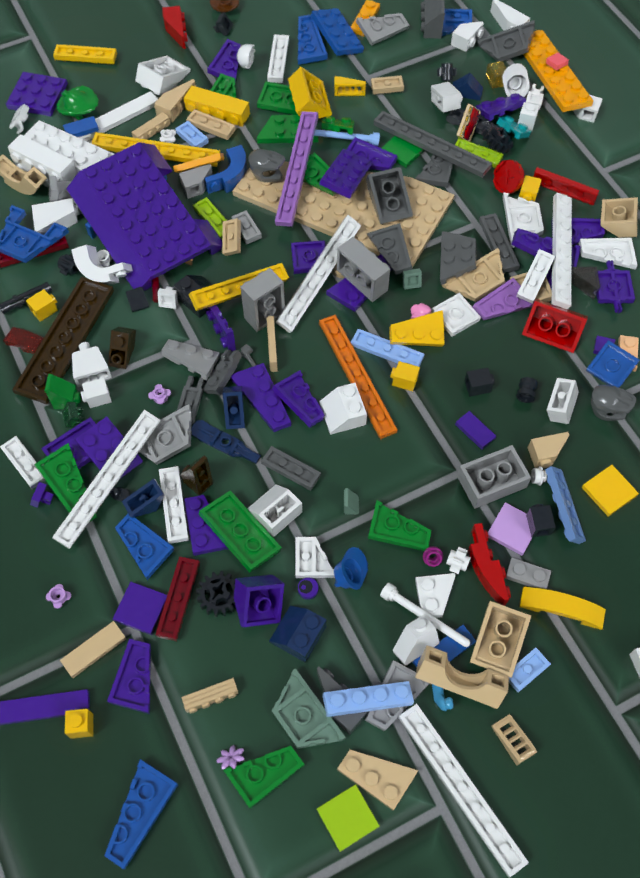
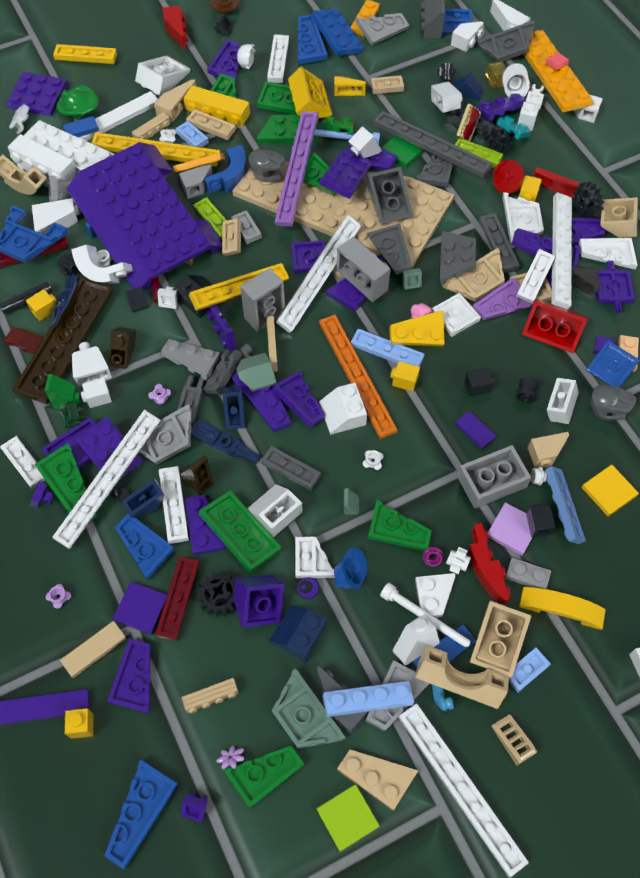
(64, 299): none -> dark blue piece
(194, 807): none -> dark purple tile
(256, 372): none -> sand green slope
(364, 144): none -> white slope
(377, 456): none -> white plate
(588, 200): none -> black gear

